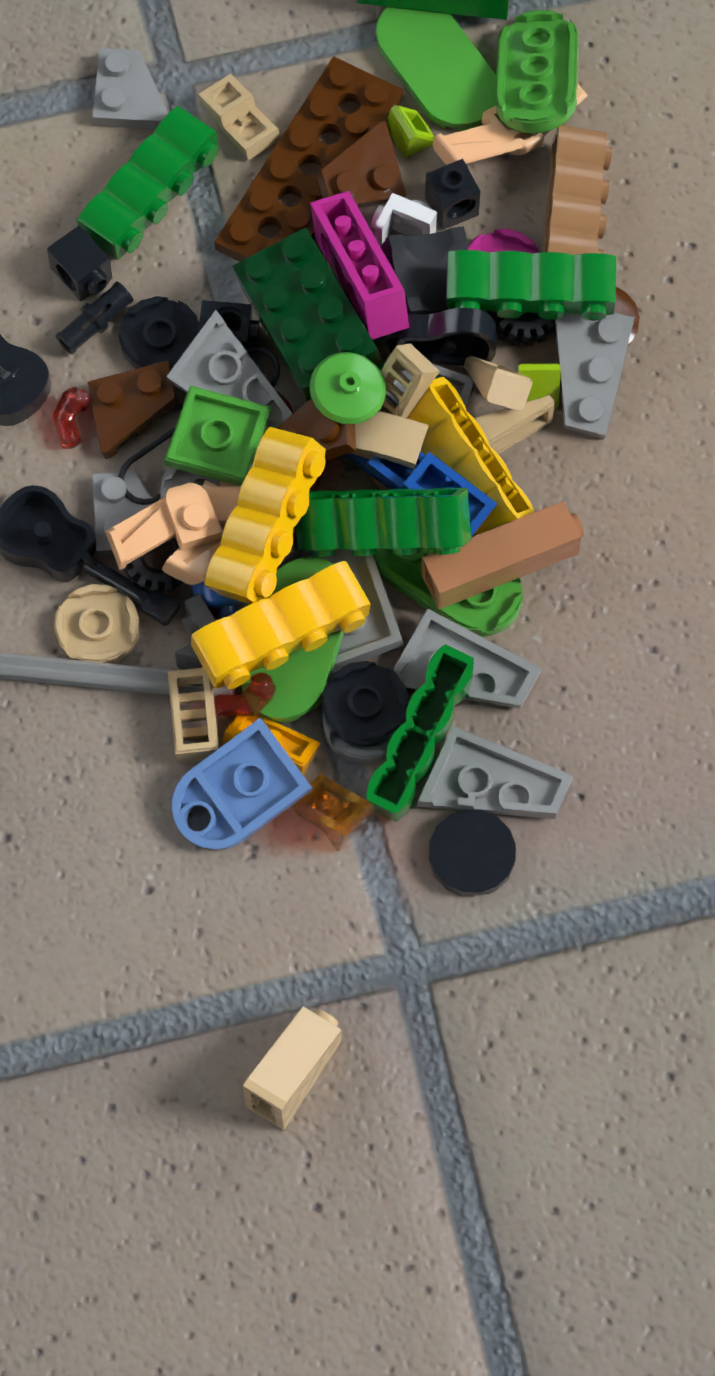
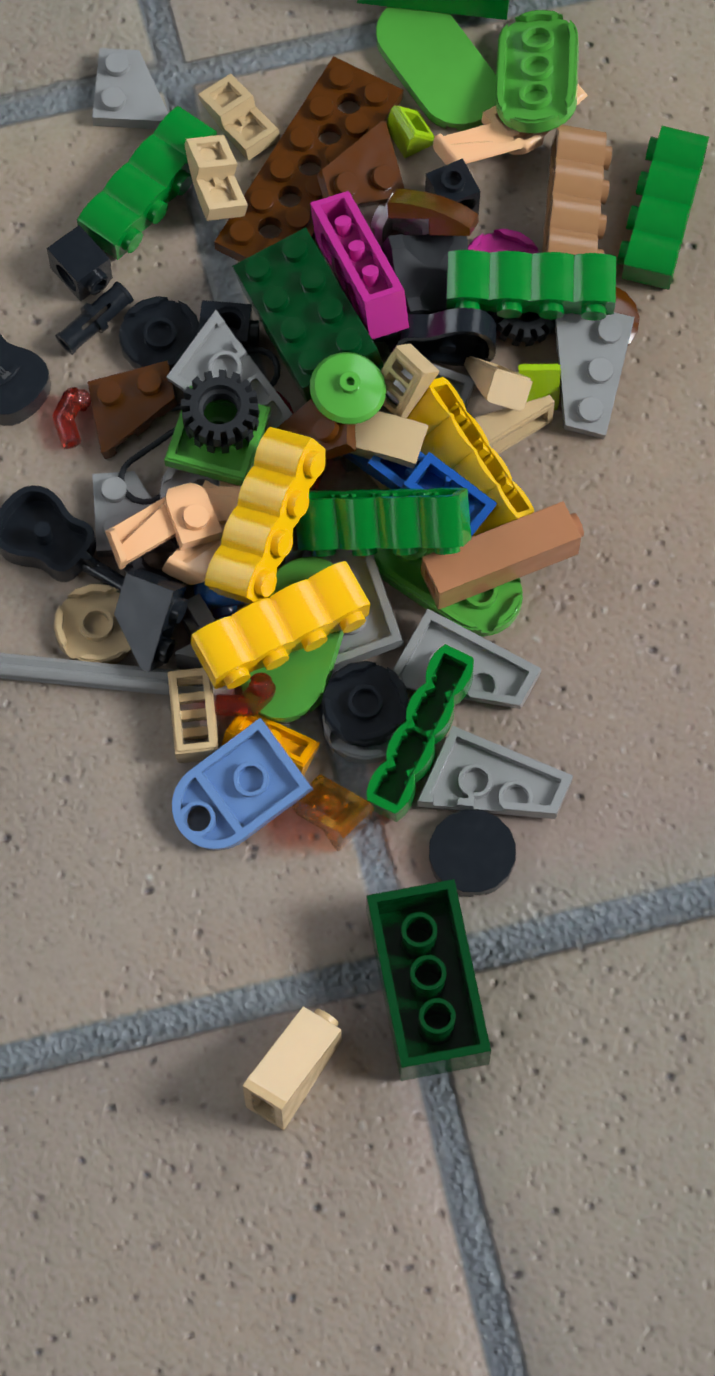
(147, 615): none -> black slope
(213, 177): none -> tan slope
(214, 389): none -> black tyre
(428, 980): none -> dark green brick
(444, 215): none -> reddish brown slope
(664, 207): none -> green brick

